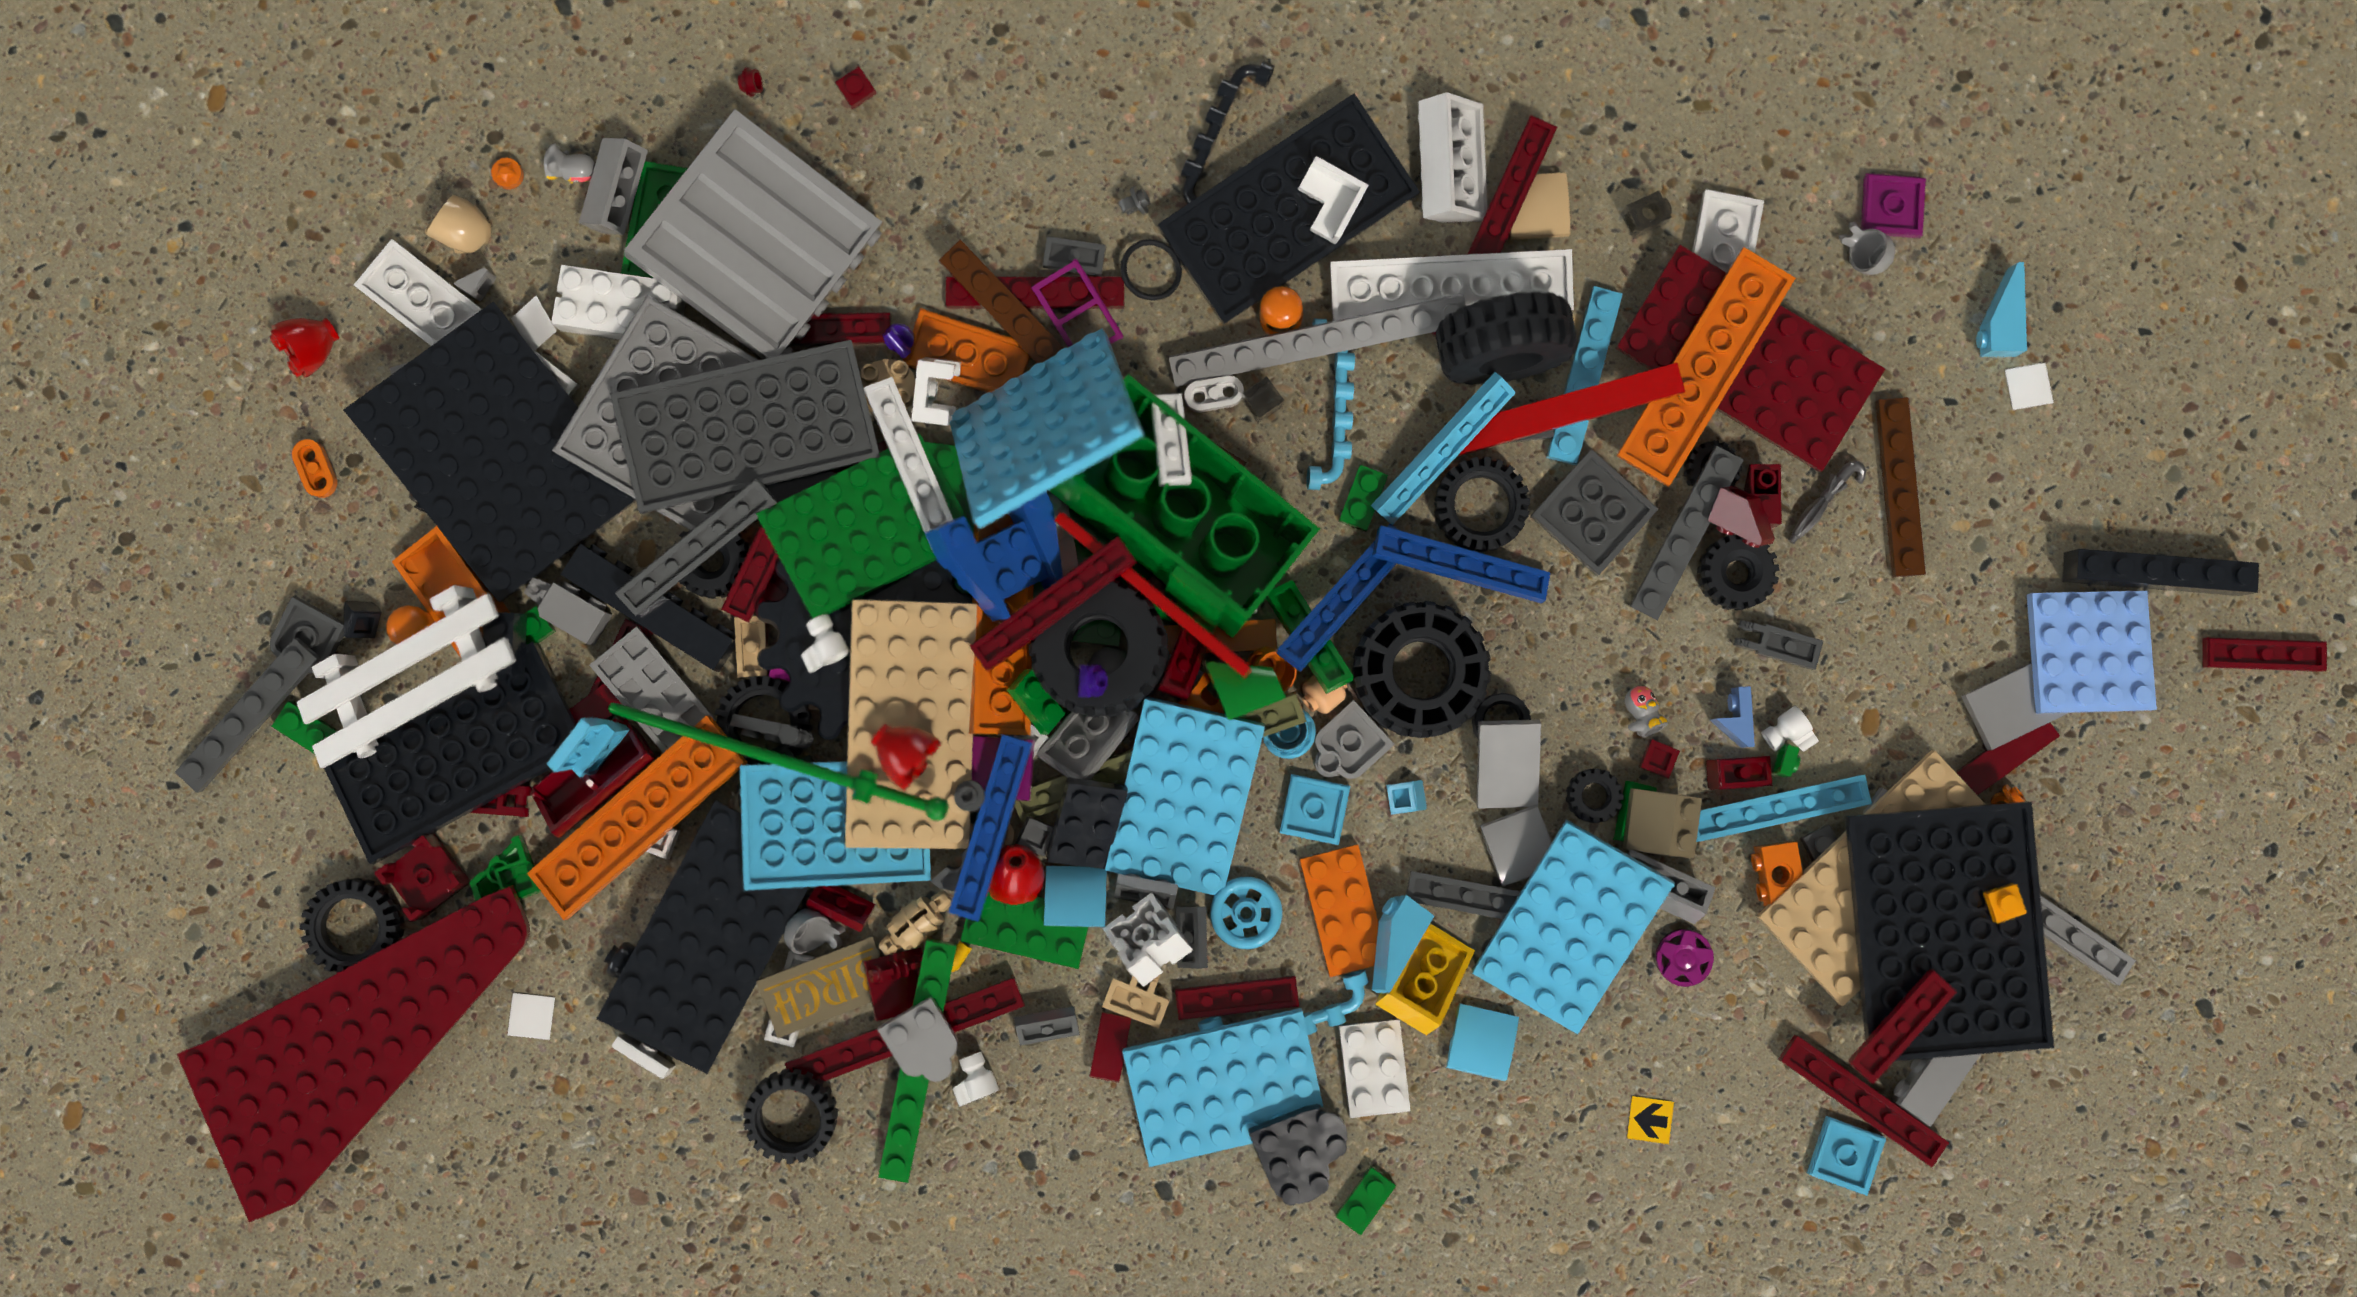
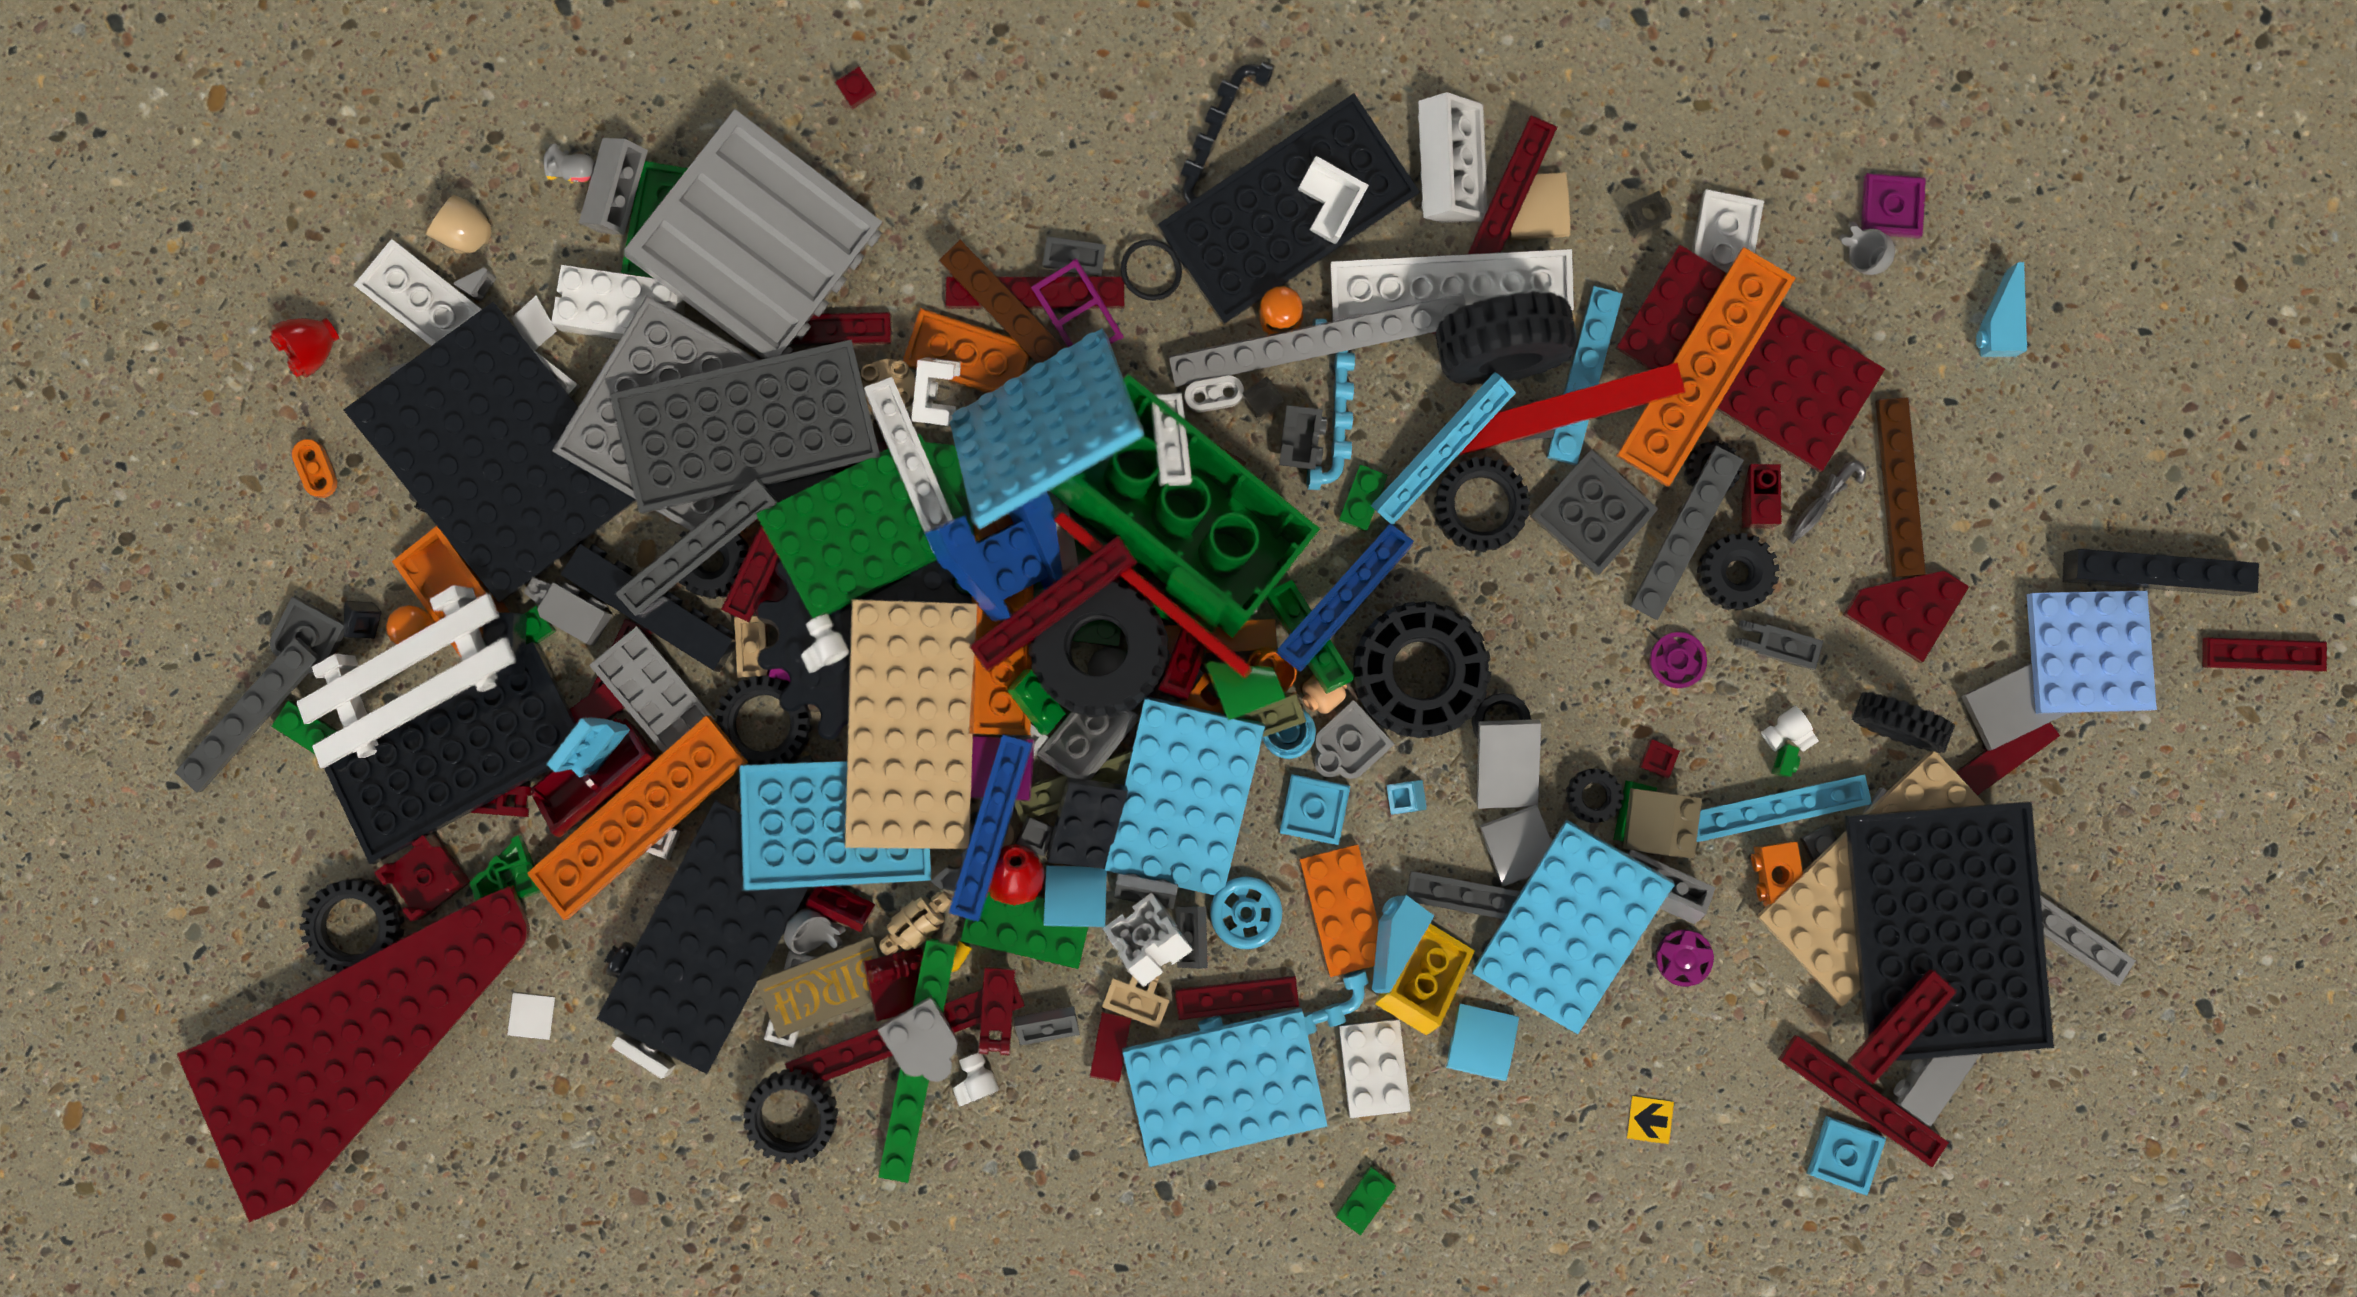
(507, 173): orange tile -> none
(750, 81): dark red plate -> none
(773, 731): dark grey hinge -> none
(863, 785): green bar -> none
(899, 339): dark purple plate -> none
(904, 752): red piece -> none
(969, 796): dark grey plate -> none
(997, 1009): none -> dark red plate
(1092, 681): dark purple plate -> none
(1137, 201): dark grey plate -> none
(1298, 1151): black plate -> none
(1301, 437): none -> dark grey cylinder
(1461, 564): blue plate -> none
(1644, 708): light grey animal -> none
(1678, 660): none -> magenta wheel
(1739, 773): dark red slope -> none
(1740, 727): medium blue slope -> none
(1742, 515): slope -> none
(1903, 722): none -> black tyre
(1908, 611): none -> dark red plate
(2004, 903): light orange plate -> none
(2008, 795): orange plate -> none
(2029, 386): white sticker -> none

